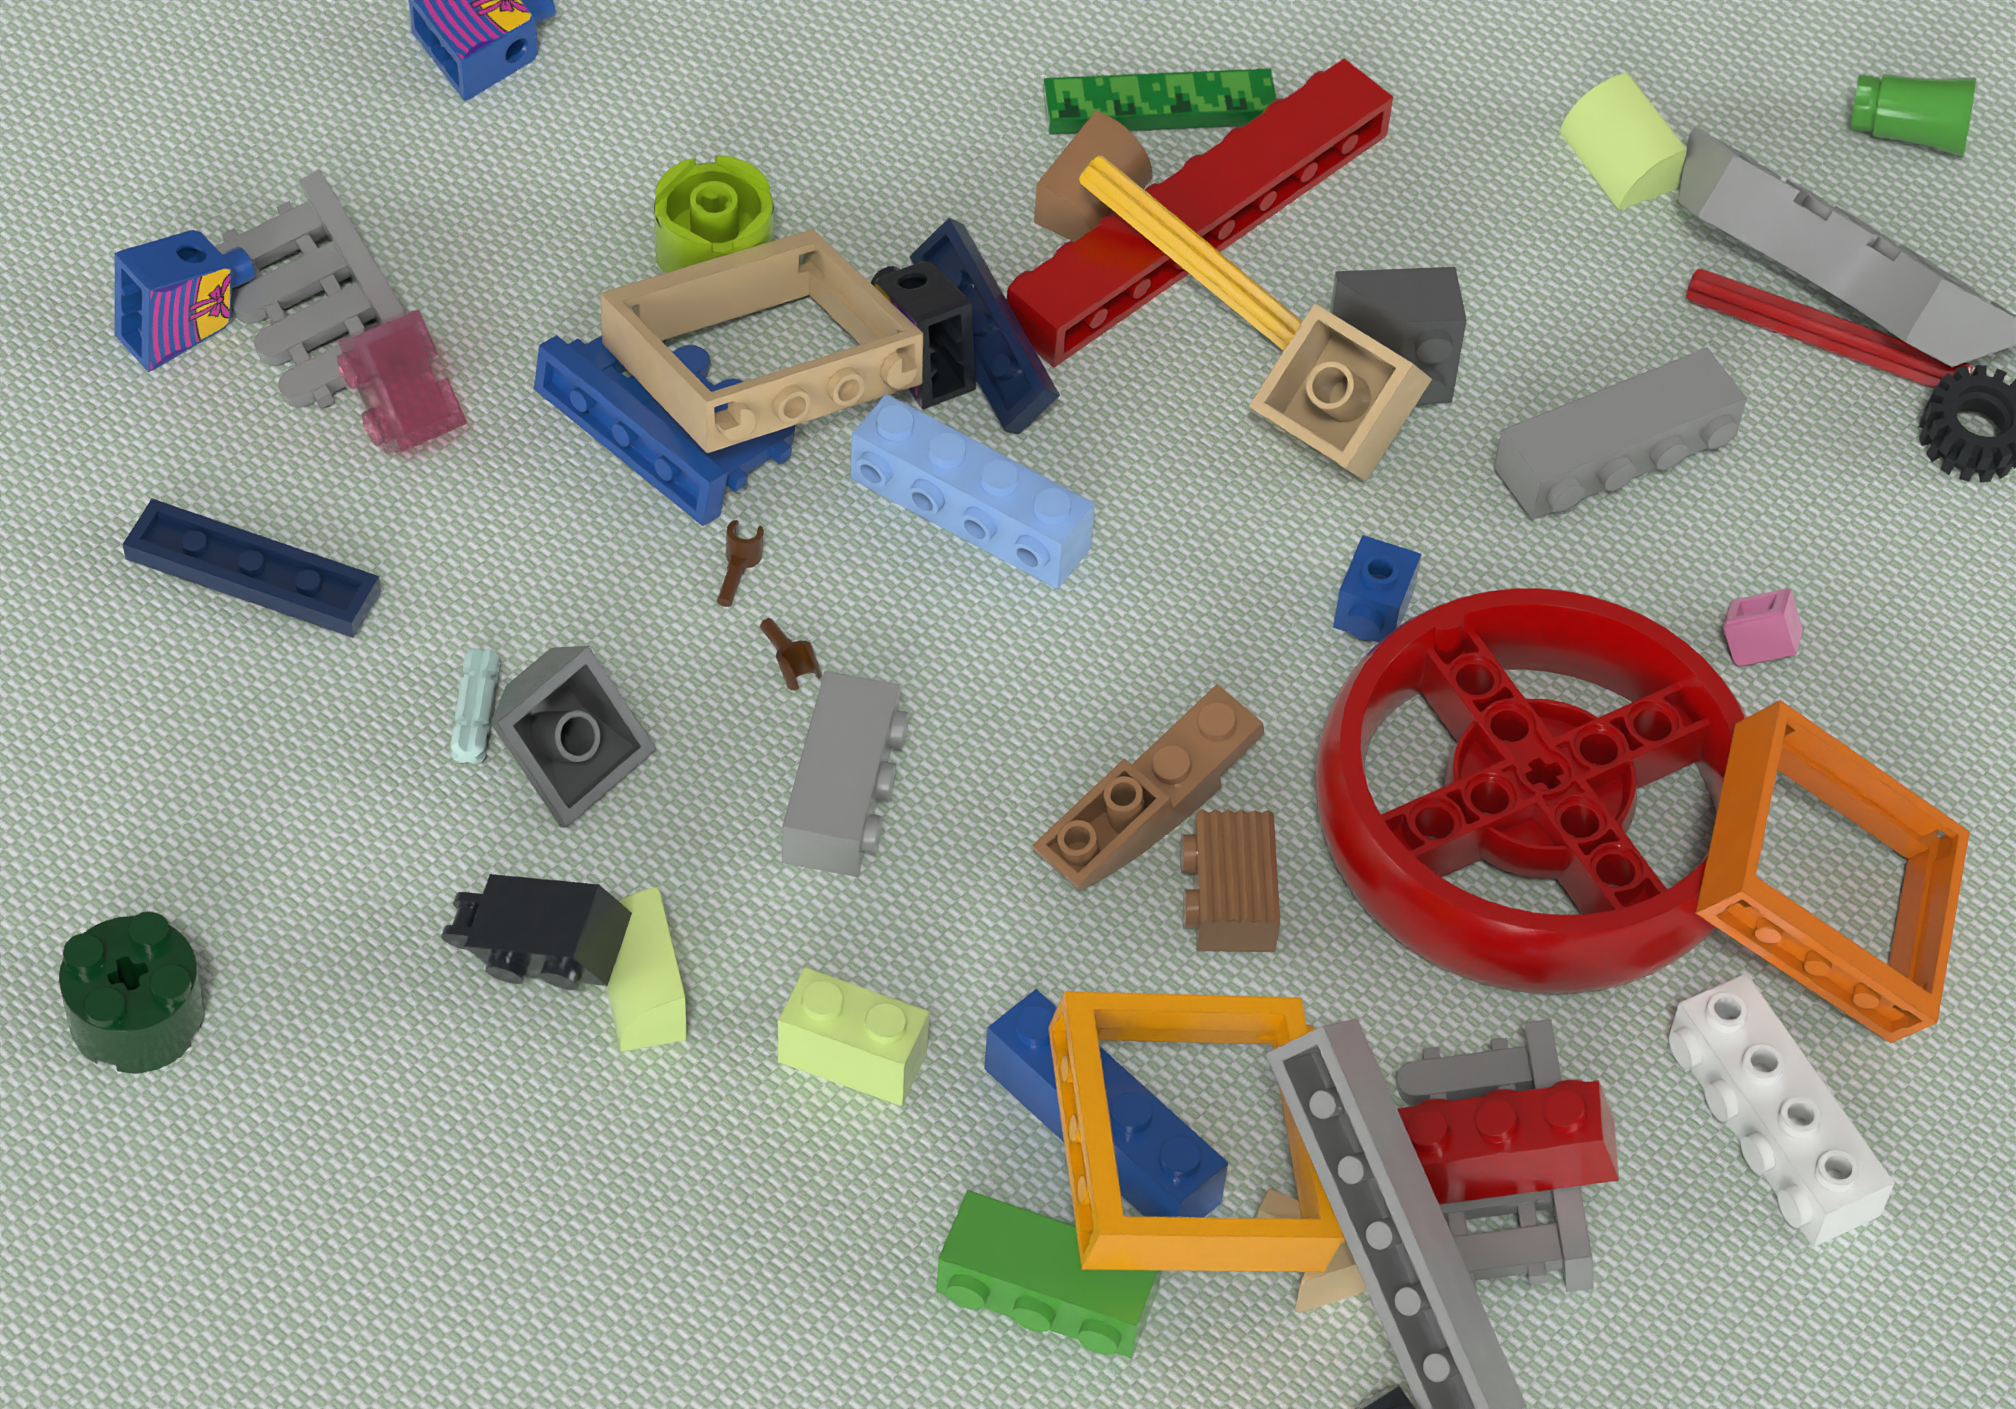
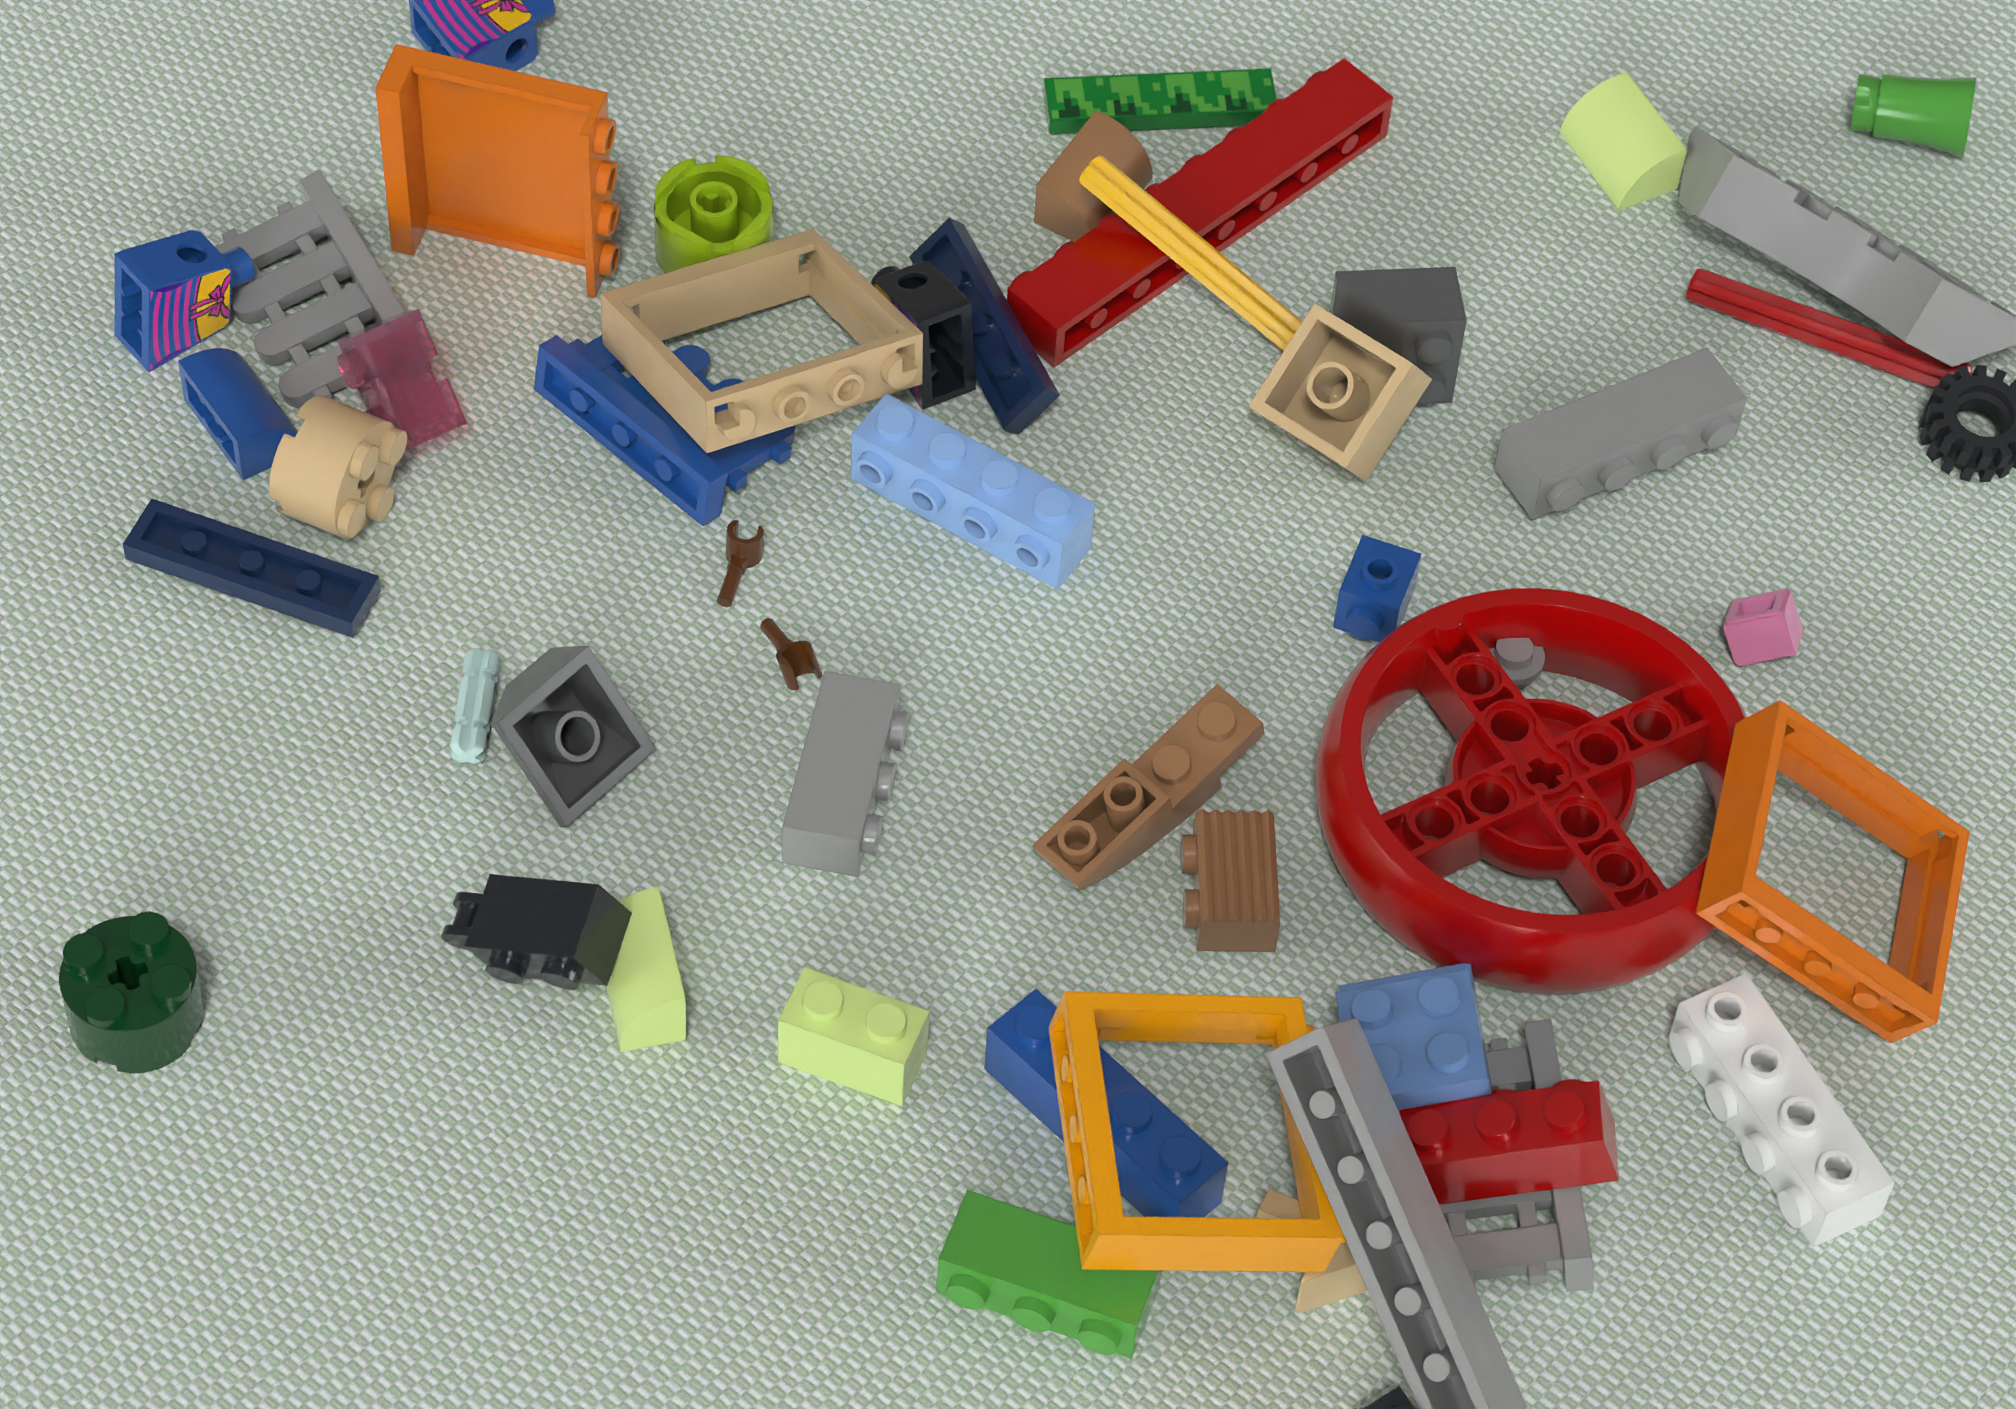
(234, 408): none -> blue brick
(336, 468): none -> tan brick
(498, 160): none -> orange panel
(1422, 1033): none -> medium blue bracket
(1519, 659): none -> light grey plate

